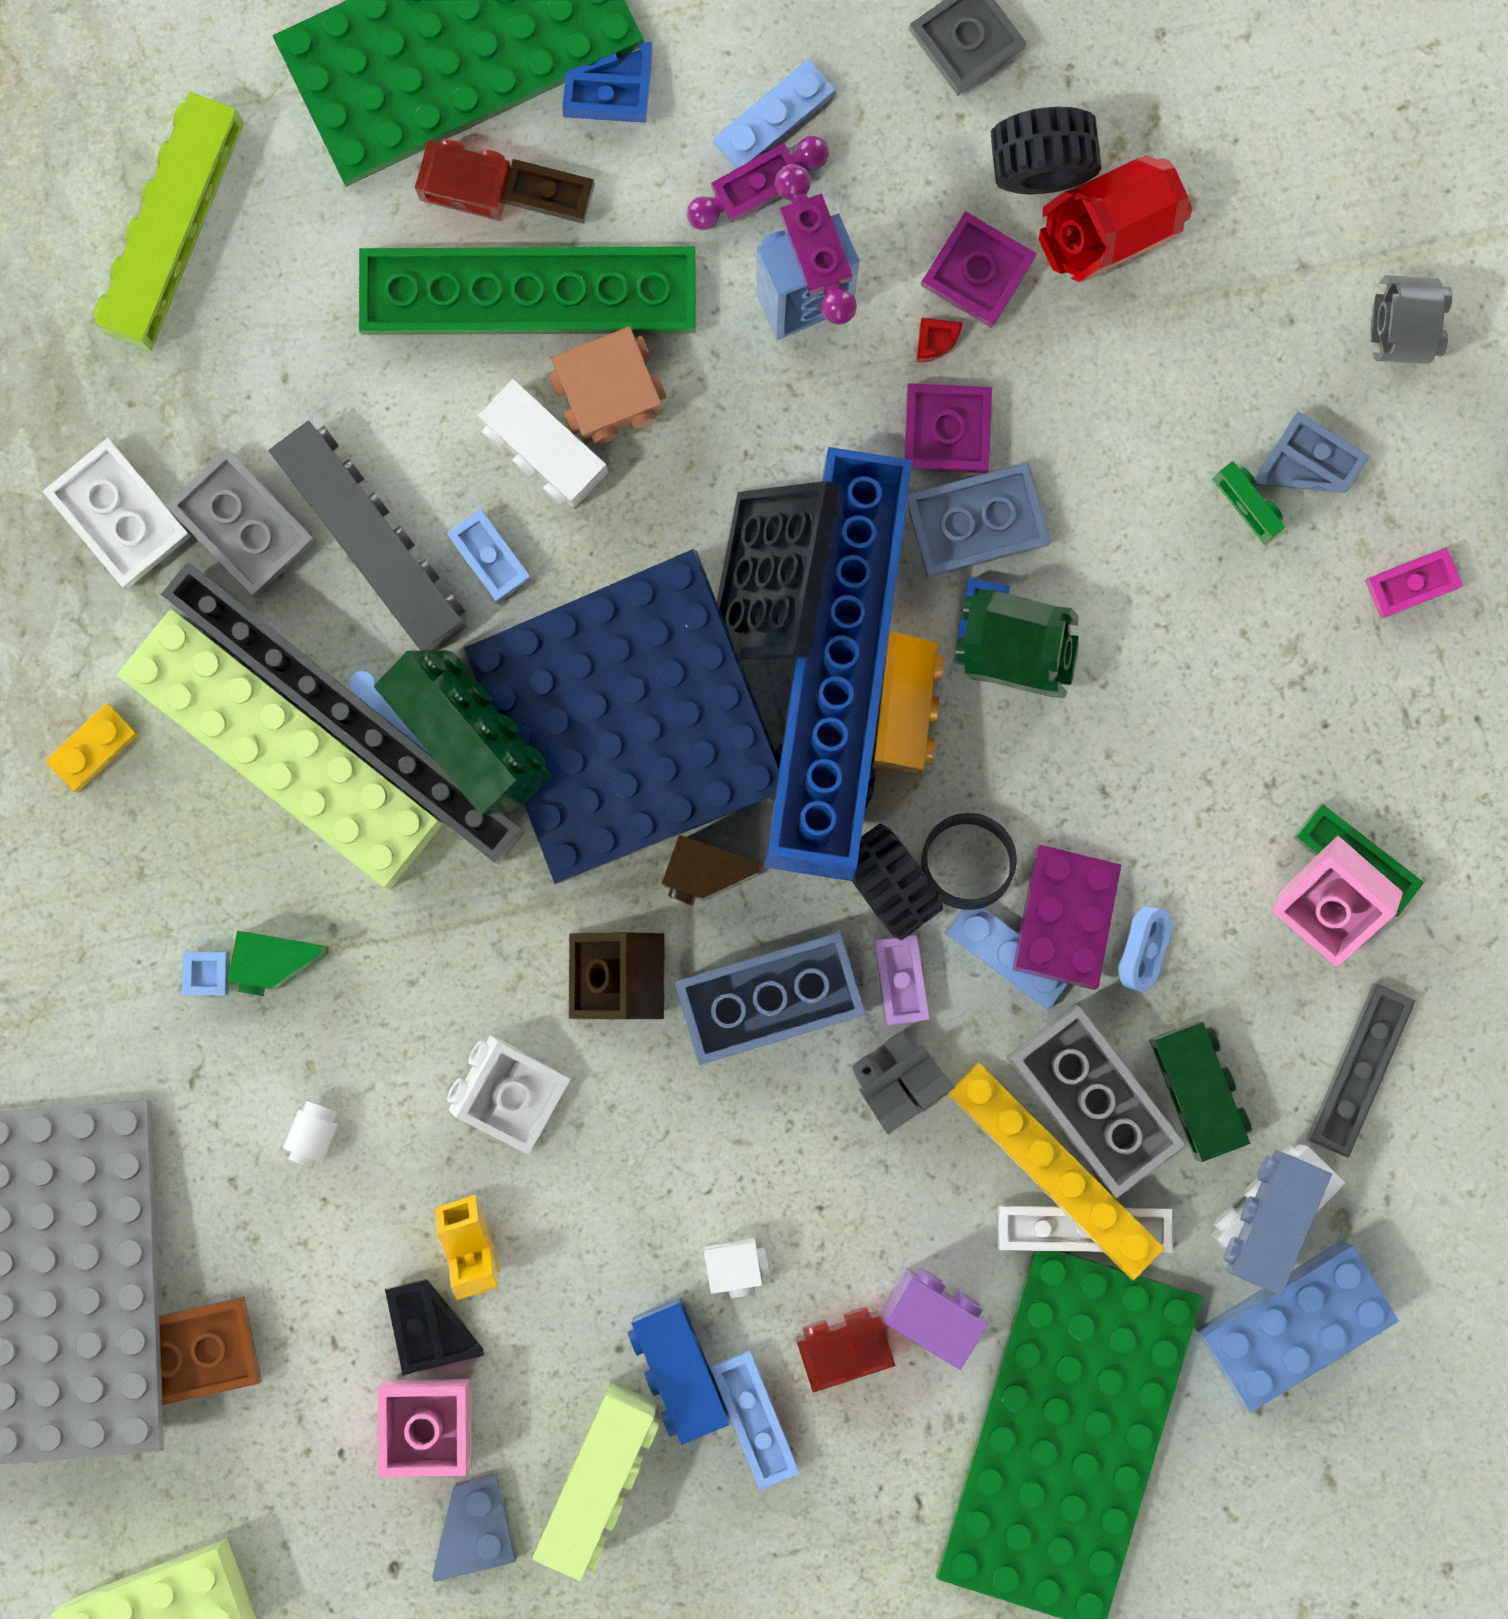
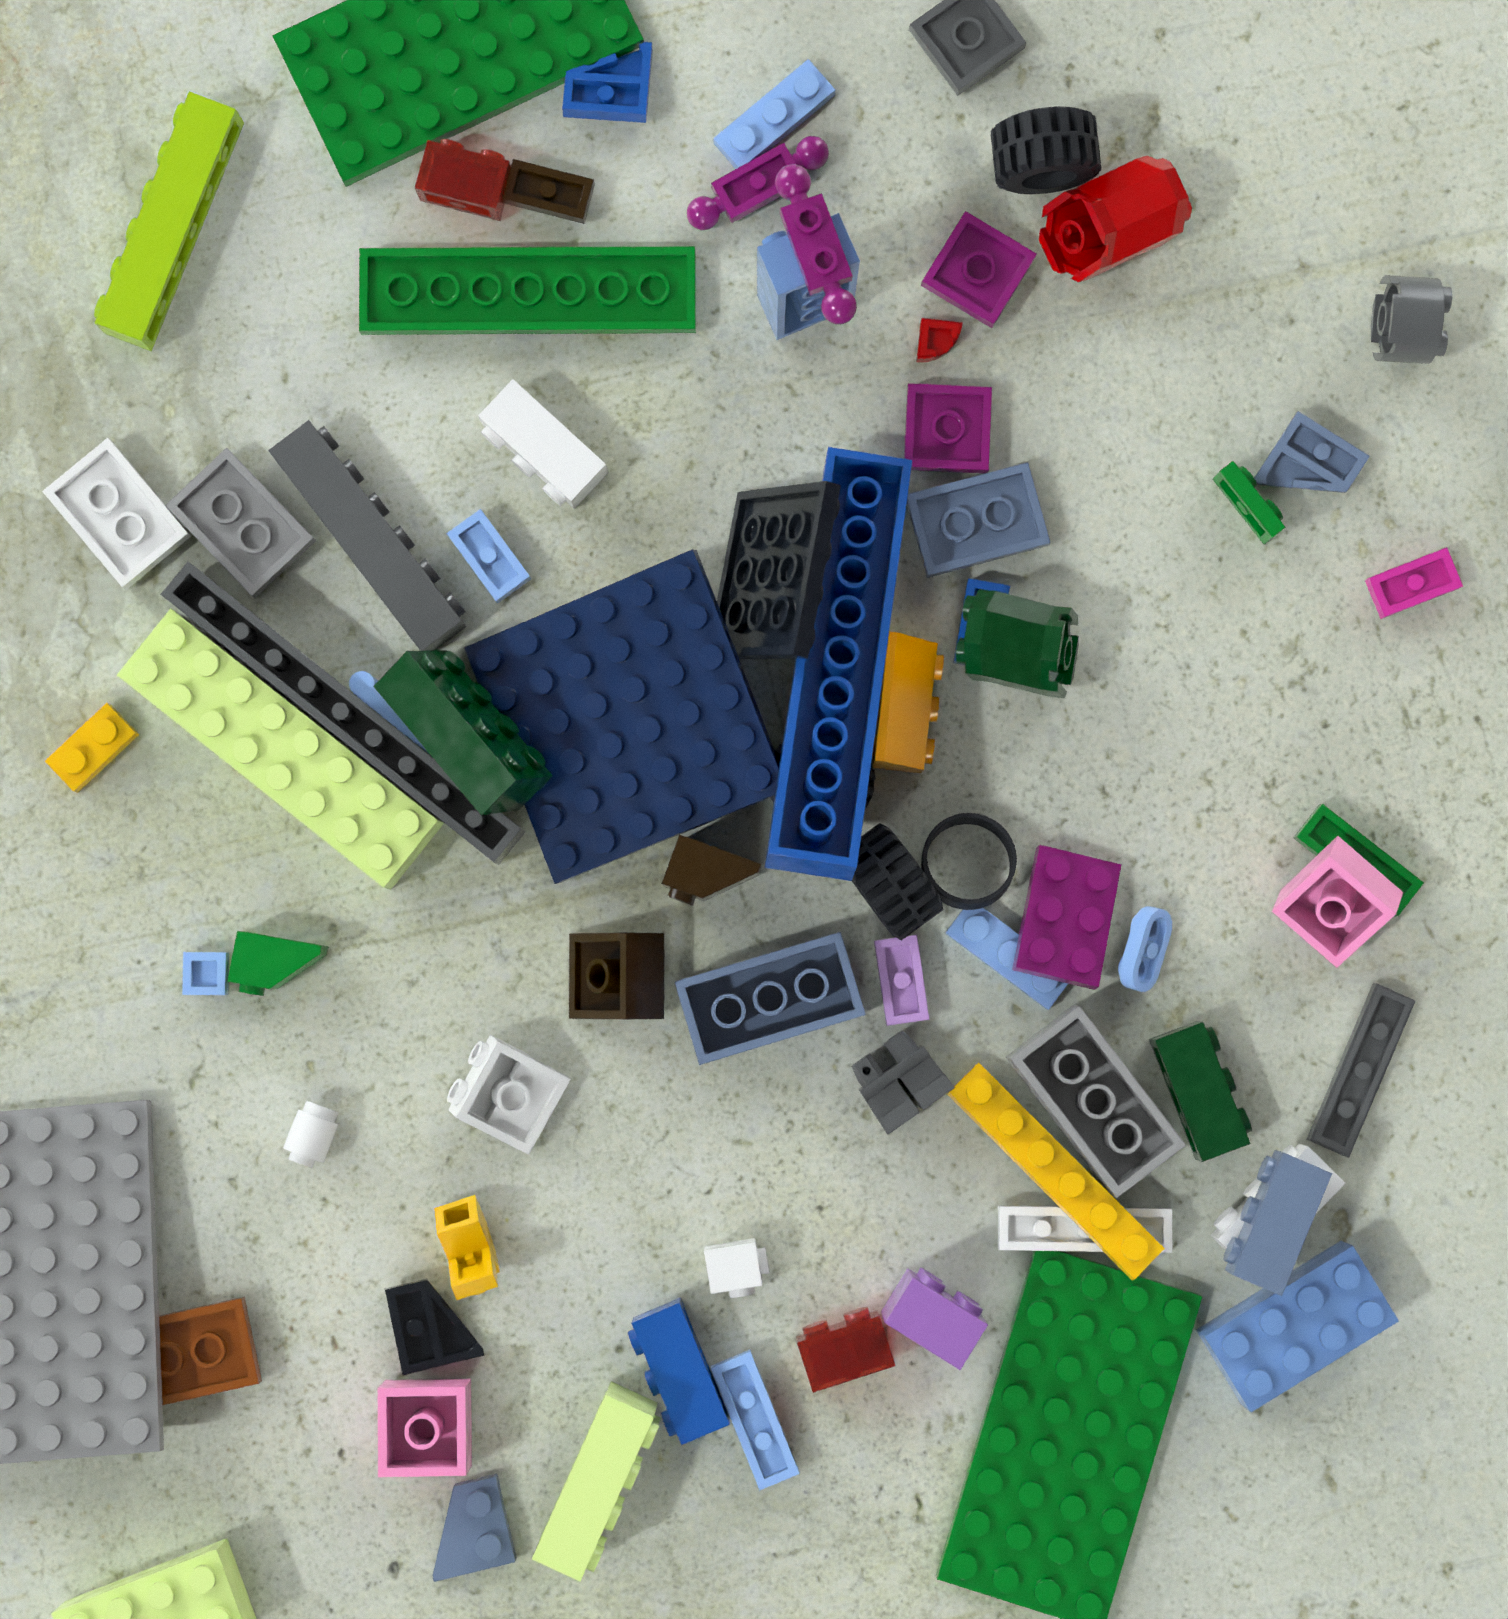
(607, 386): nougat brick -> none

